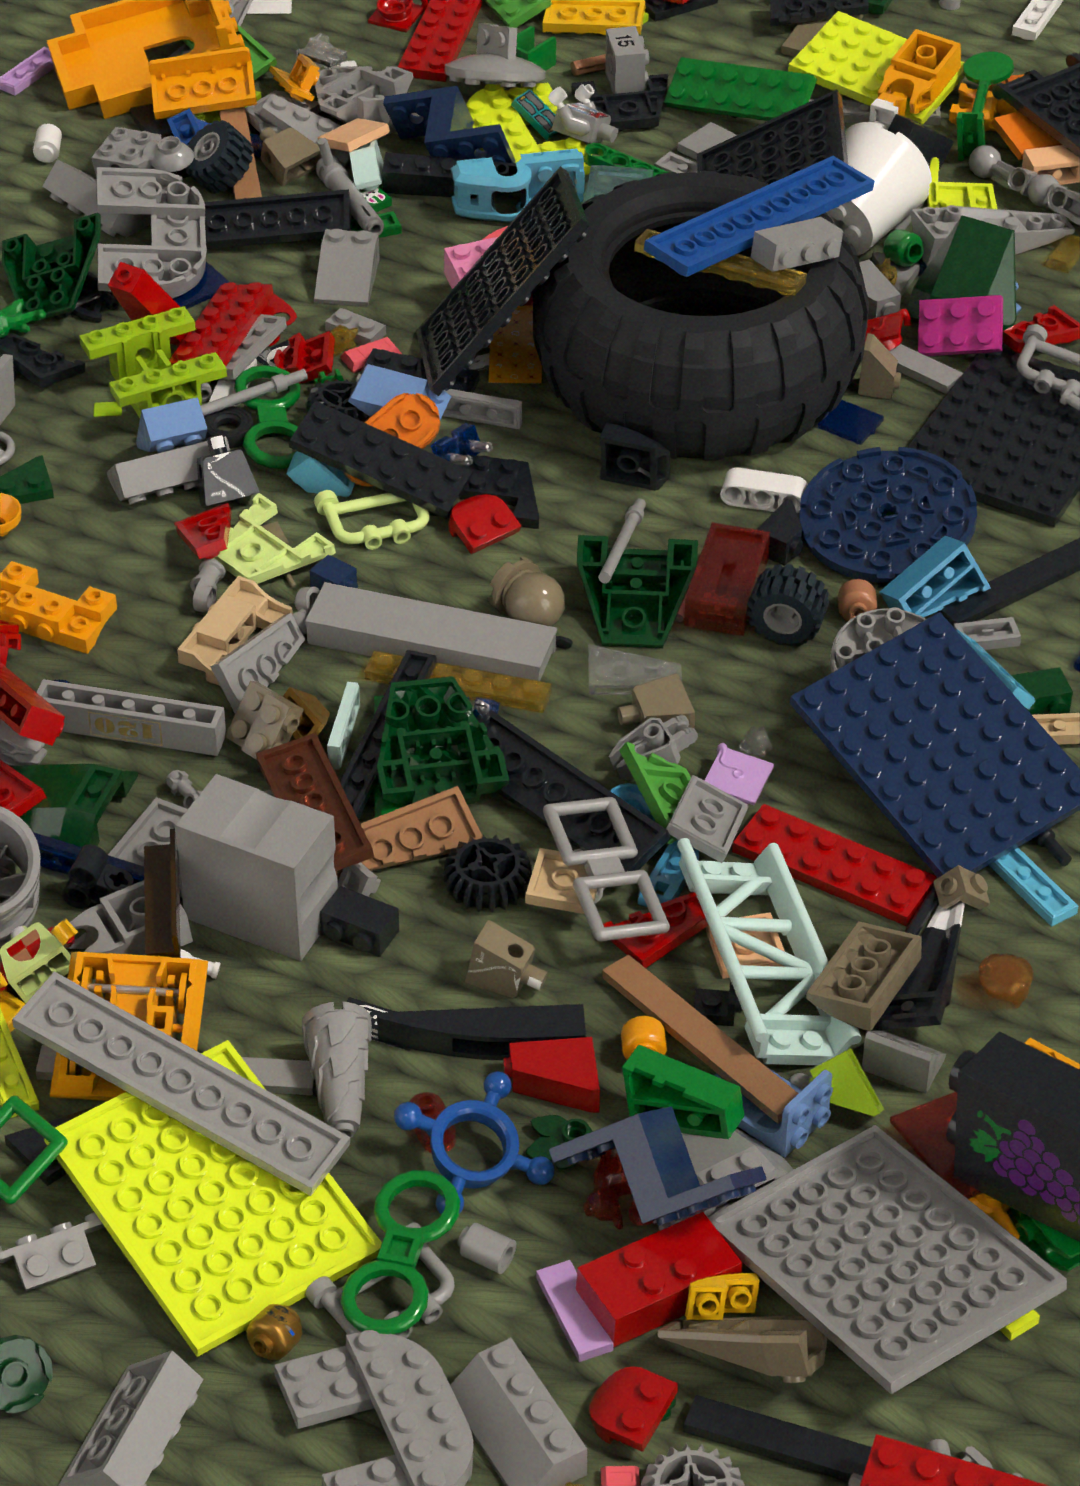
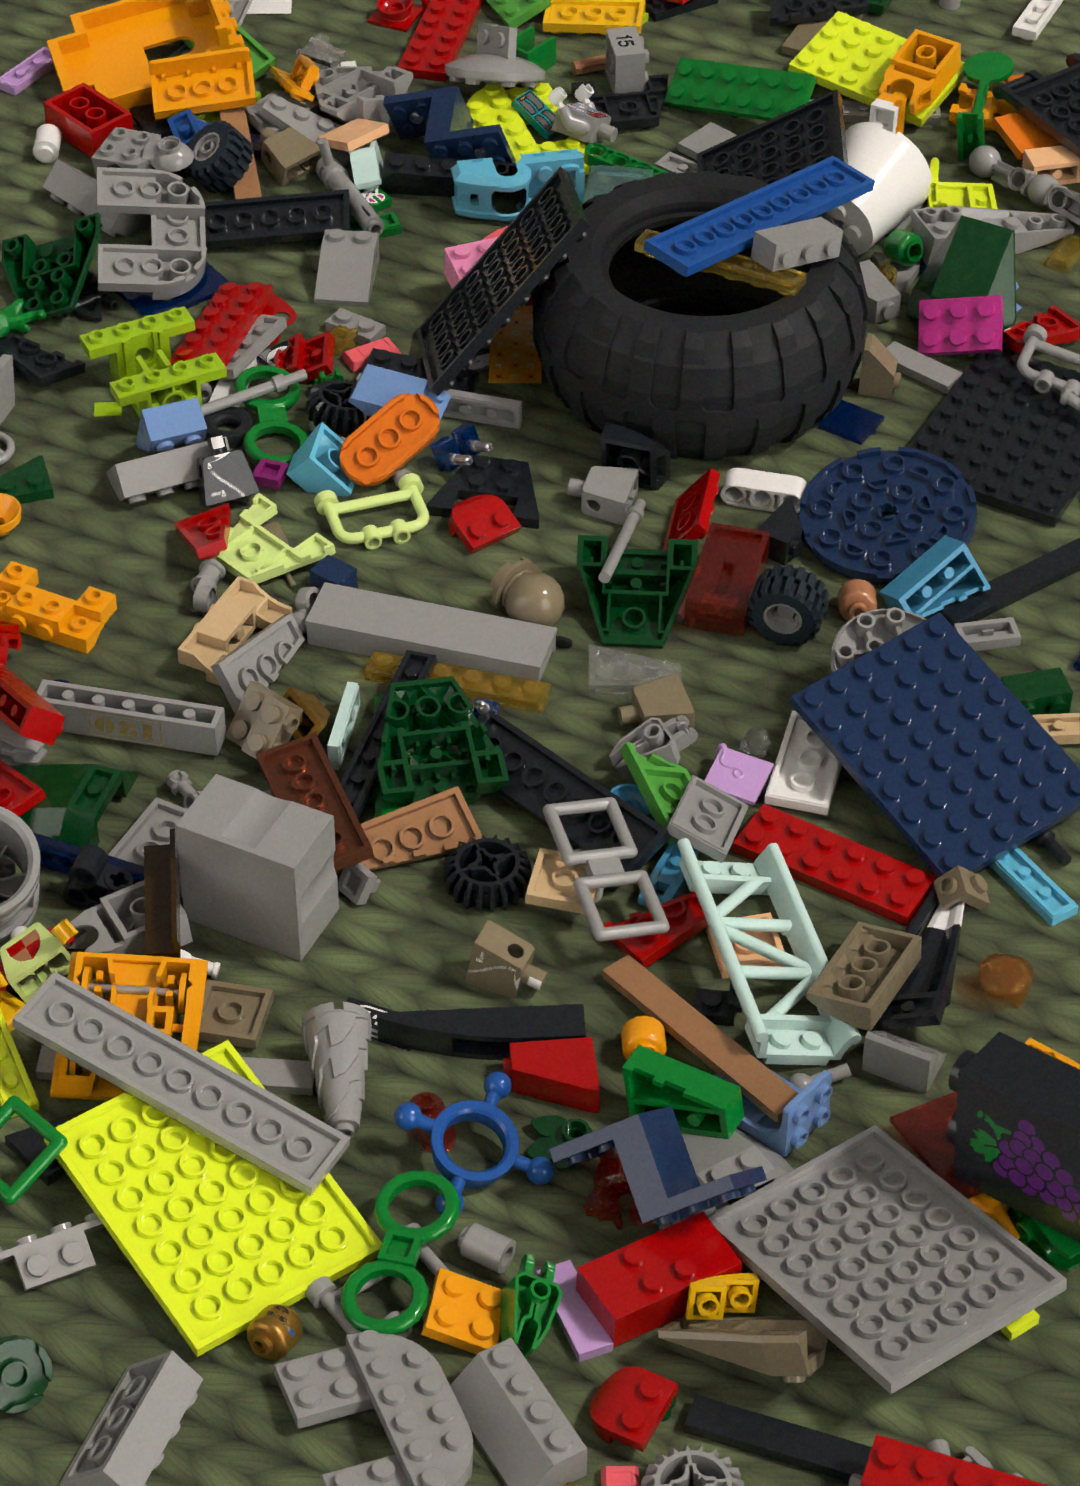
(85, 117): none -> red brick
(141, 295): red slope -> none
(234, 1013): none -> dark tan plate
(270, 473): none -> magenta plate
(360, 921): black brick -> none
(380, 459): black plate -> none
(463, 1312): none -> light orange plate
(529, 1304): none -> green hinge
(606, 492): none -> light grey torso
(693, 509): none -> red plate
(803, 771): none -> white plate
(849, 1084): lime slope -> none
(888, 328): red hat -> none
(925, 139): black wedge -> none
(1015, 687): medium azure tile -> none

